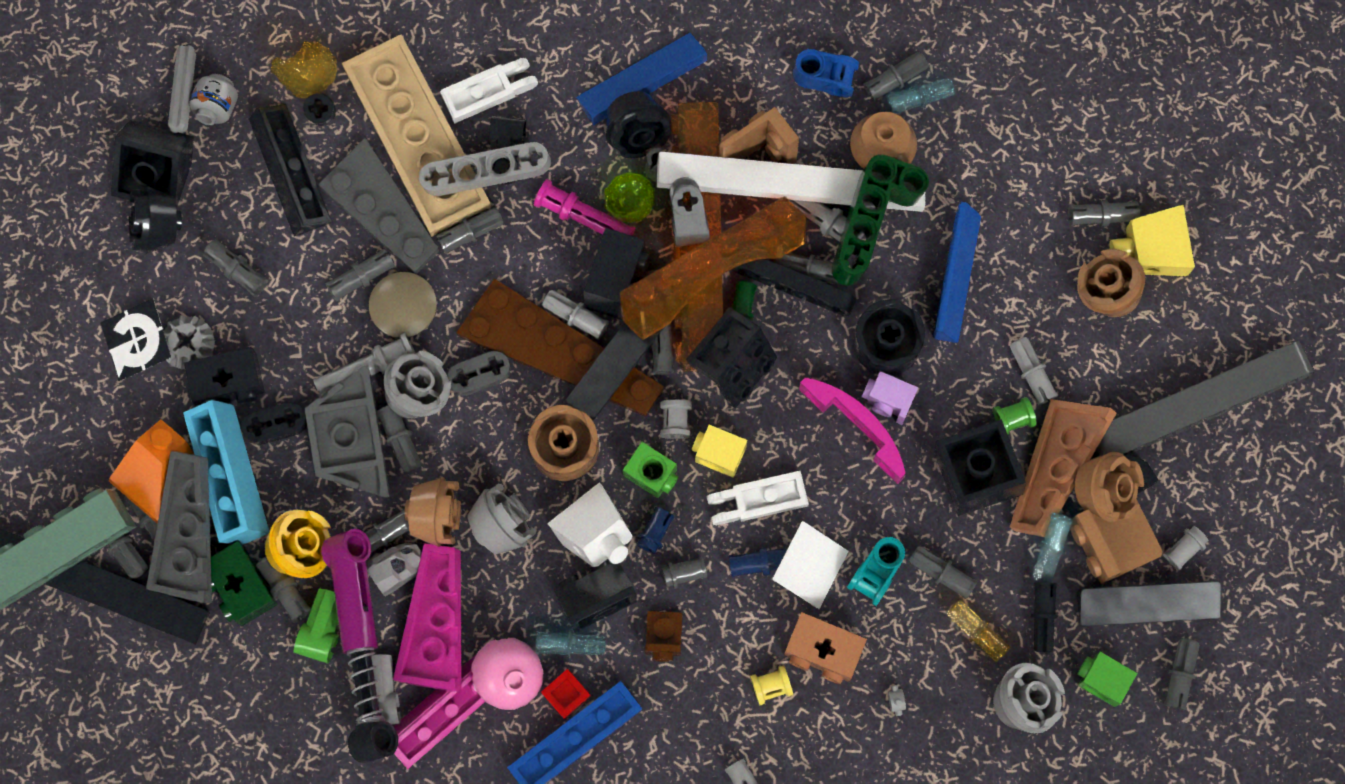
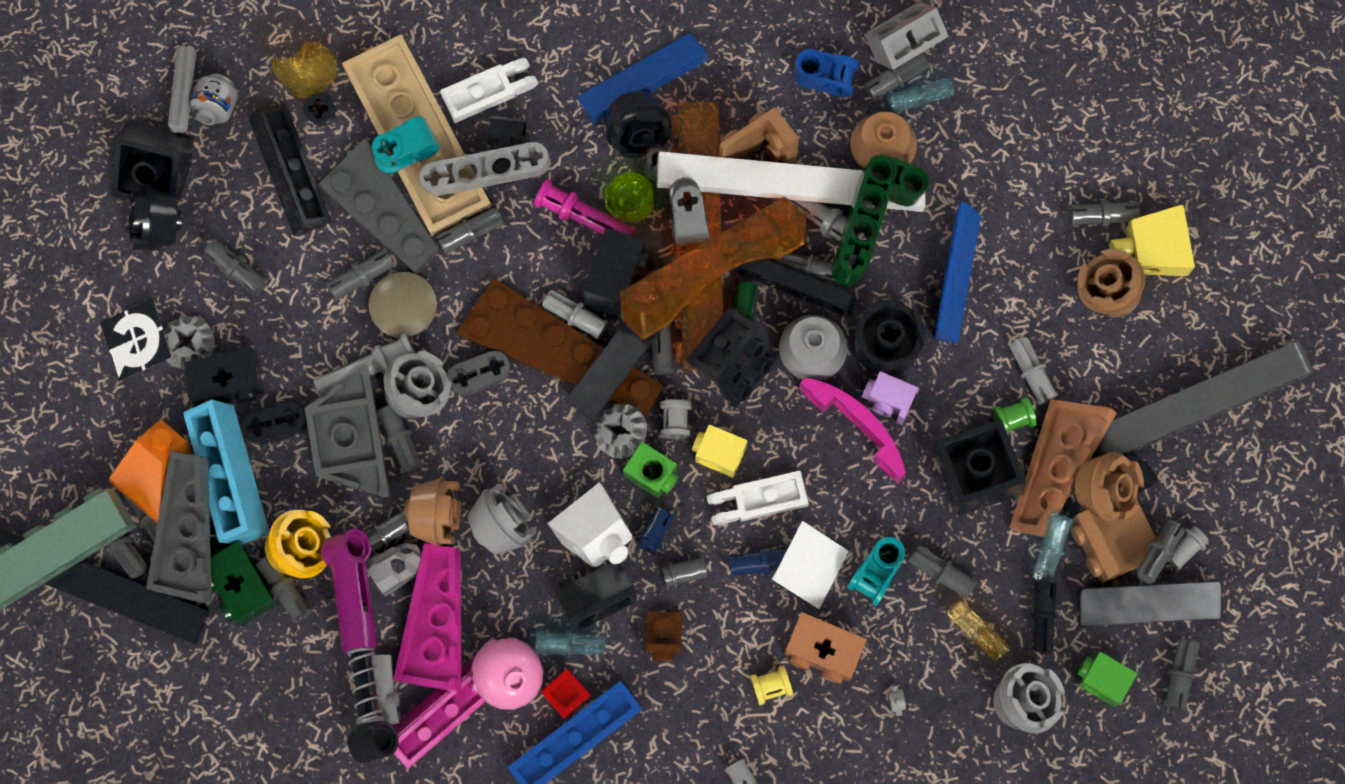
(320, 631): bright green piece -> none
(408, 144): none -> teal piece
(577, 429): medium nougat brick -> none
(625, 444): none -> light grey gear
(813, 347): none -> light grey cone
(906, 35): none -> light grey brick
(1160, 551): none -> dark grey axle

